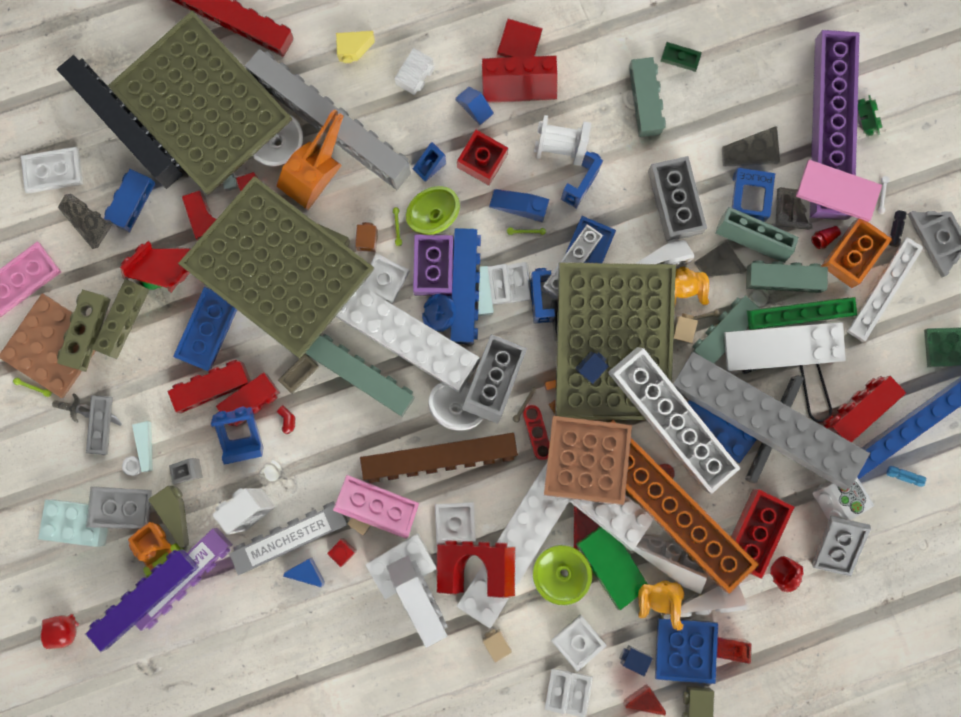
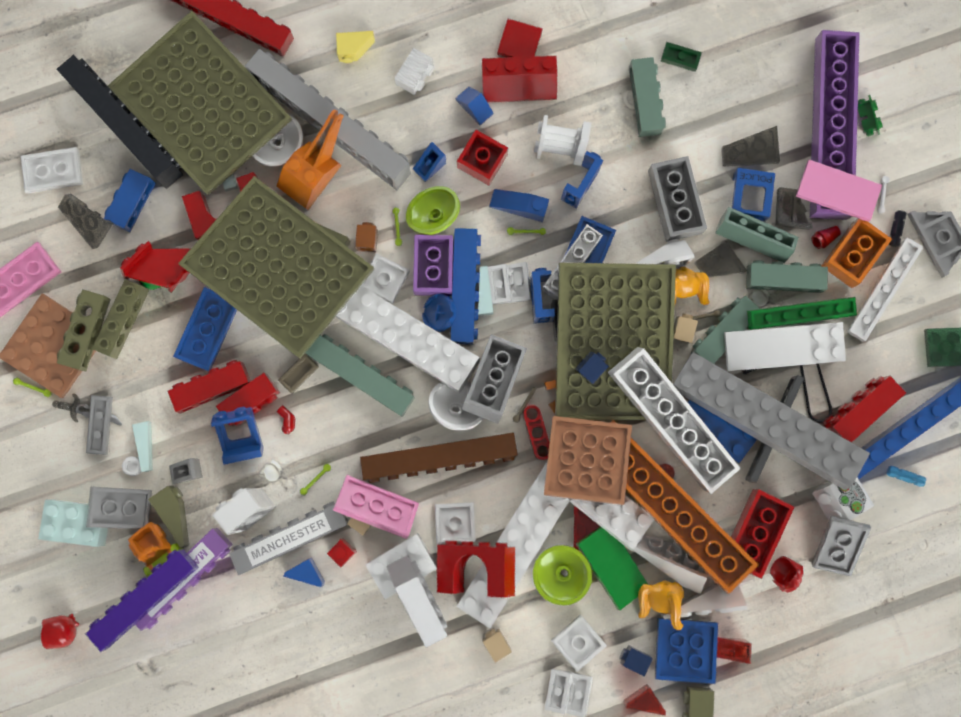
(326, 468): none -> lime hinge

